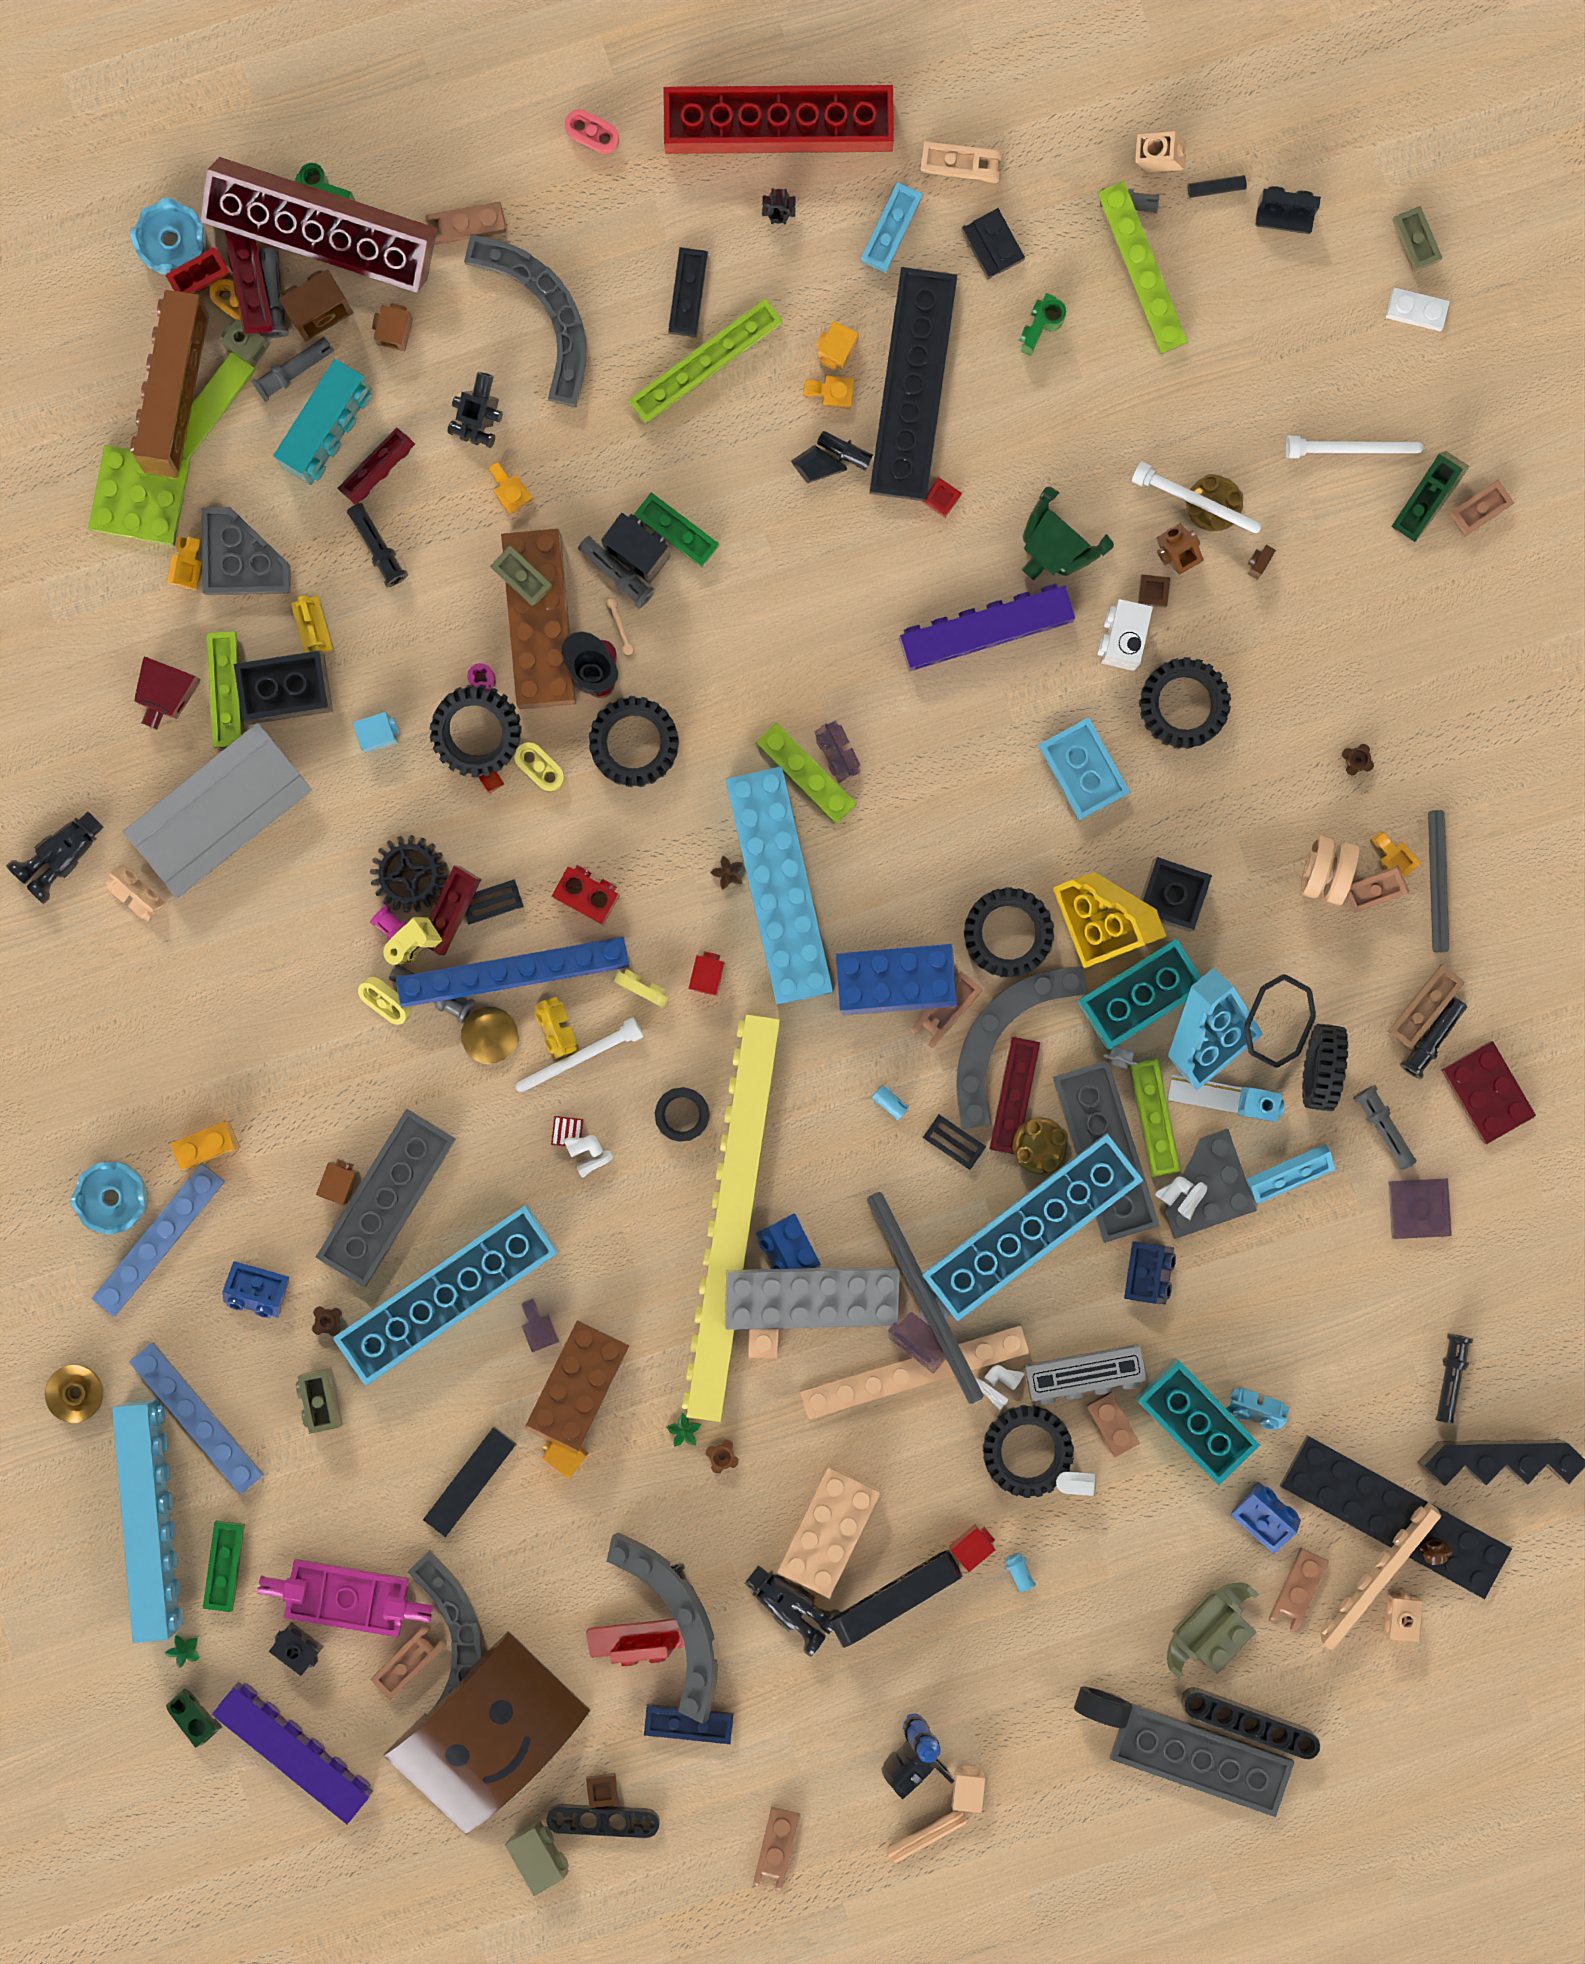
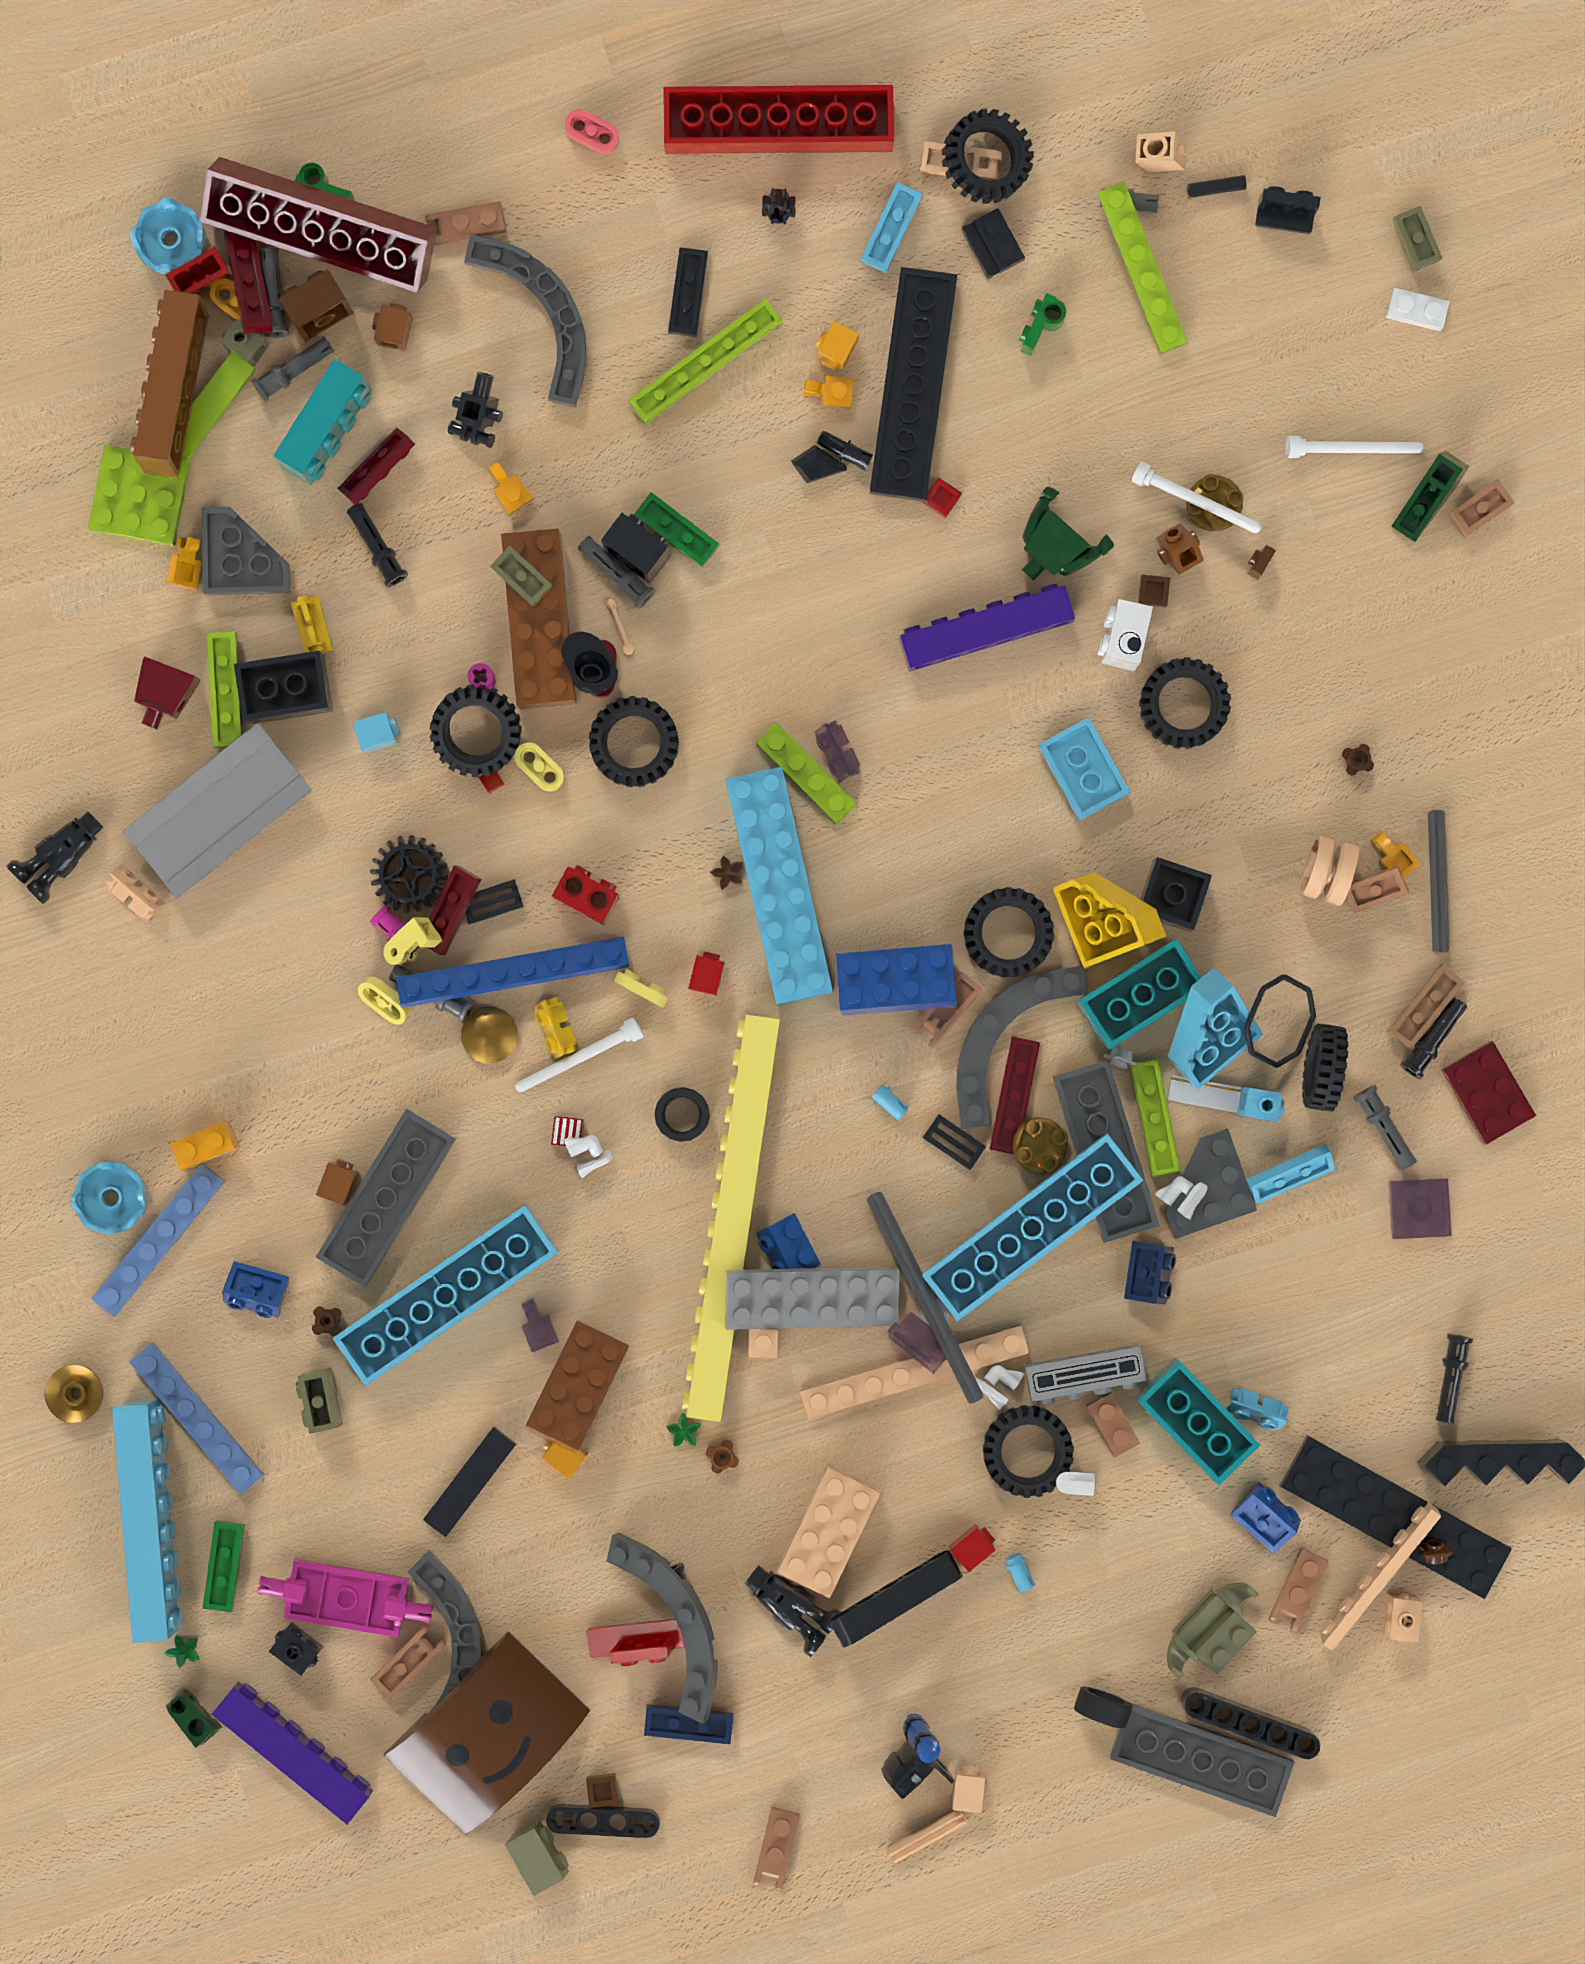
(1009, 134): none -> black tyre

